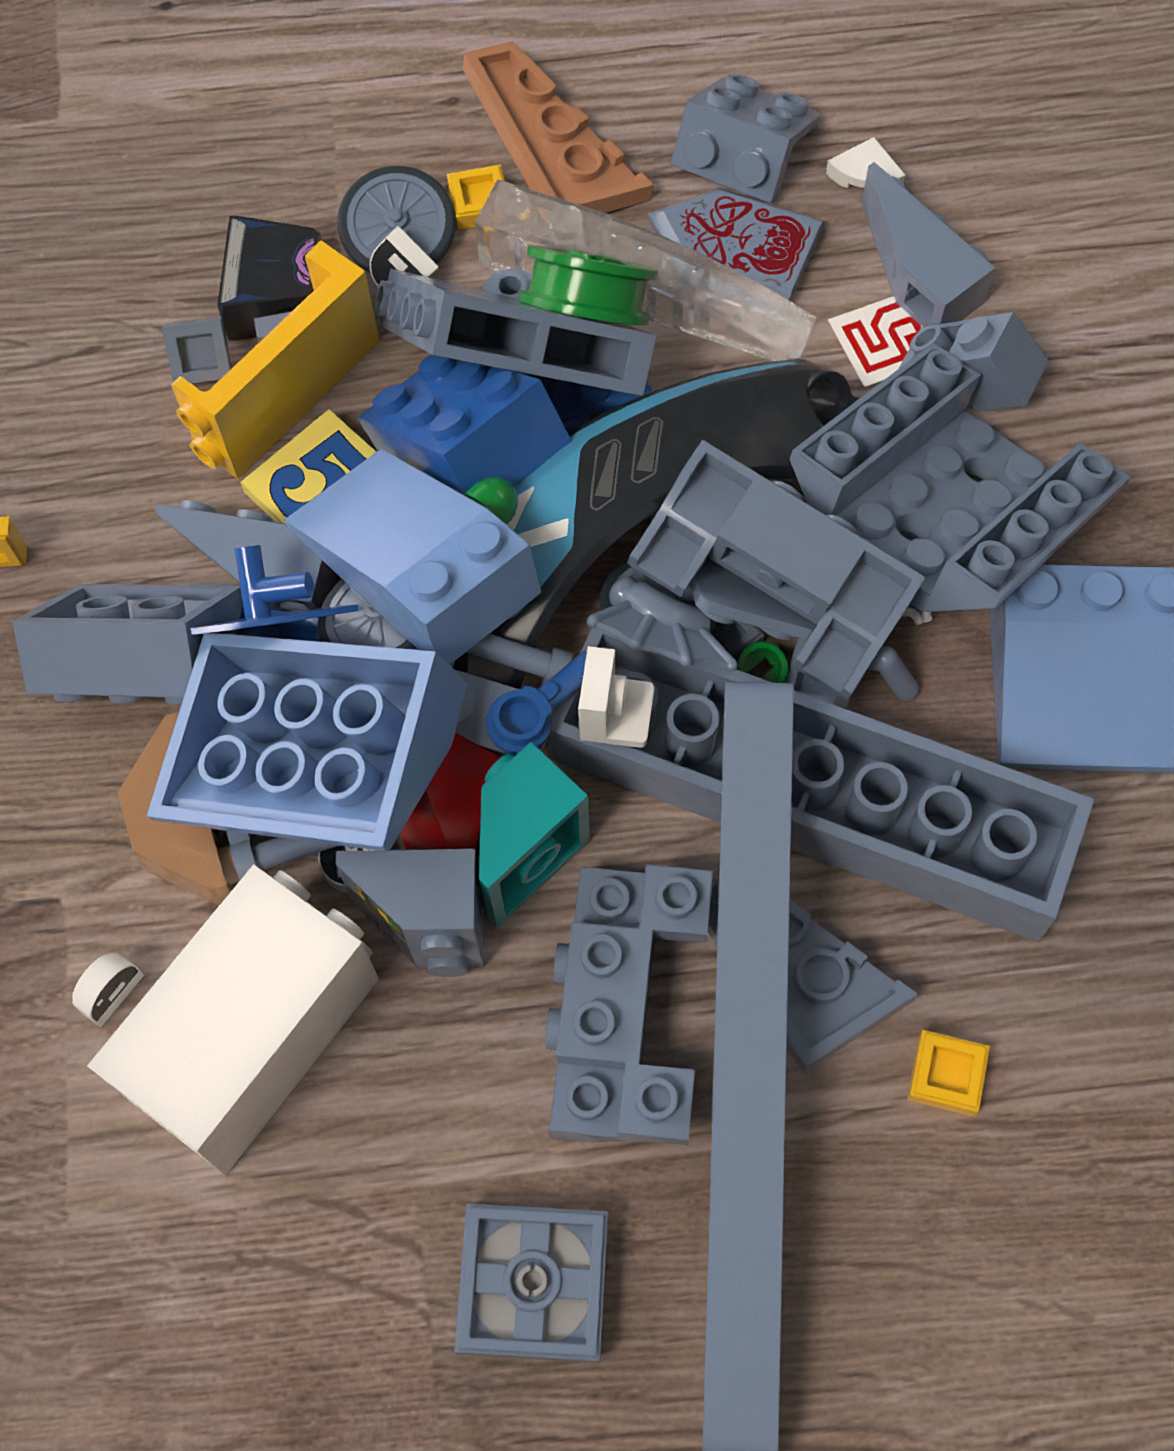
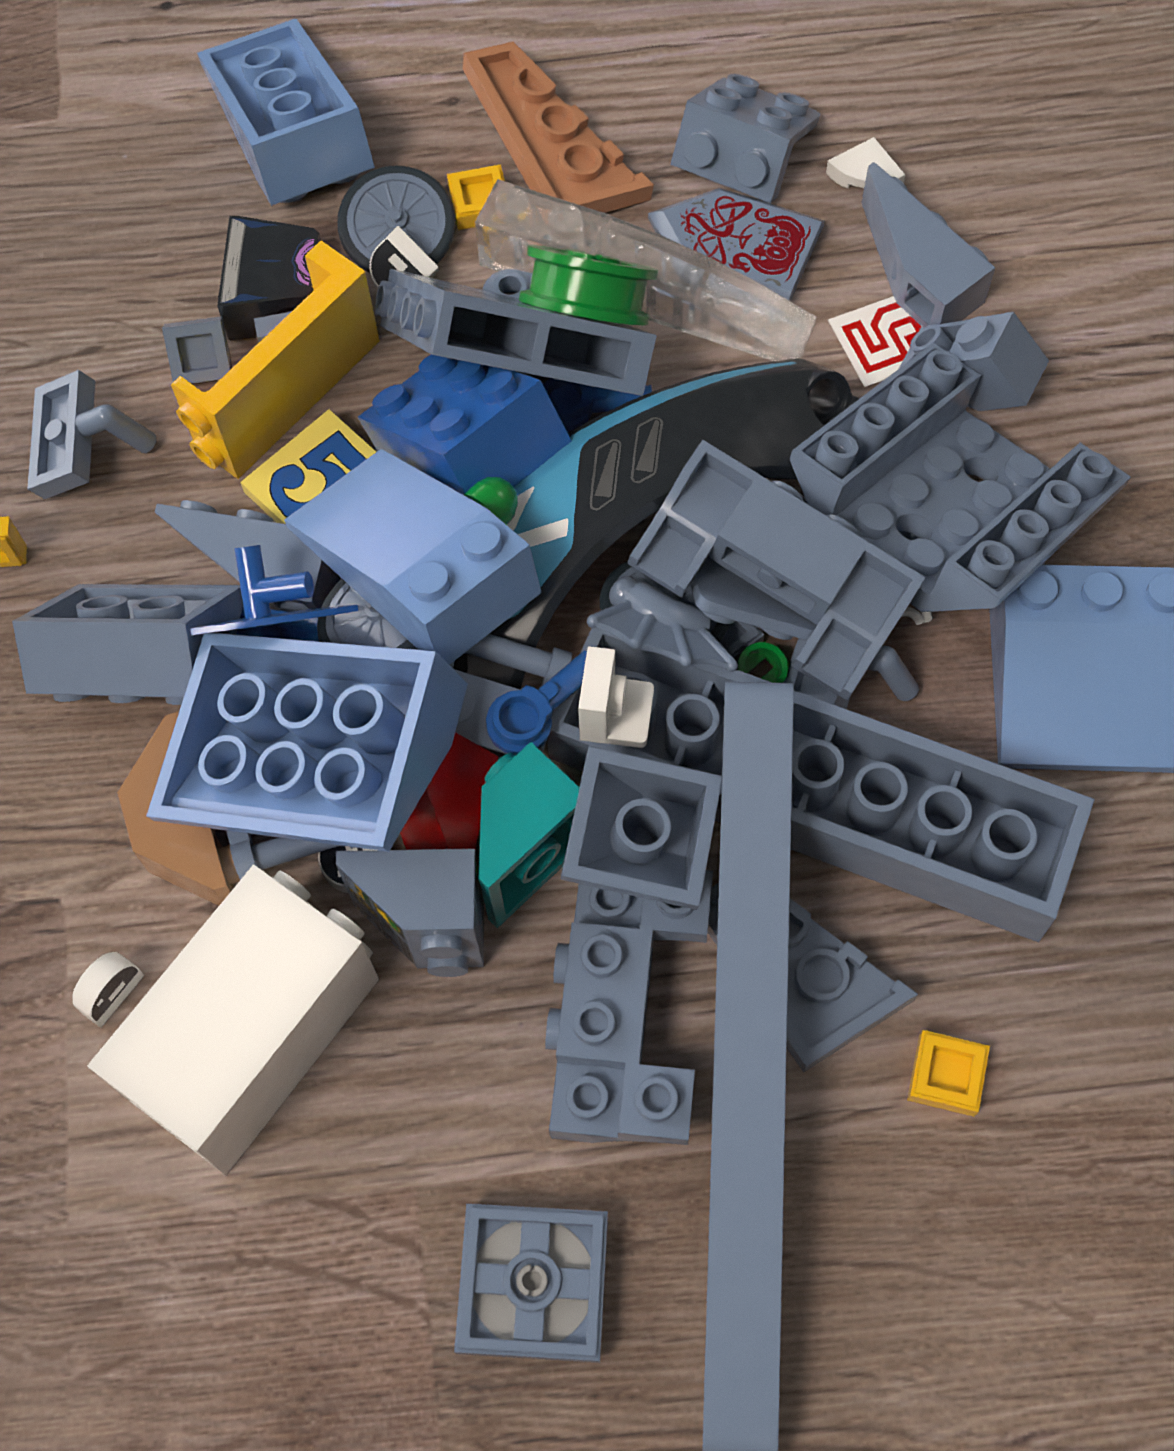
(64, 430): none -> sand blue plate
(287, 111): none -> medium blue slope
(642, 828): none -> sand blue slope

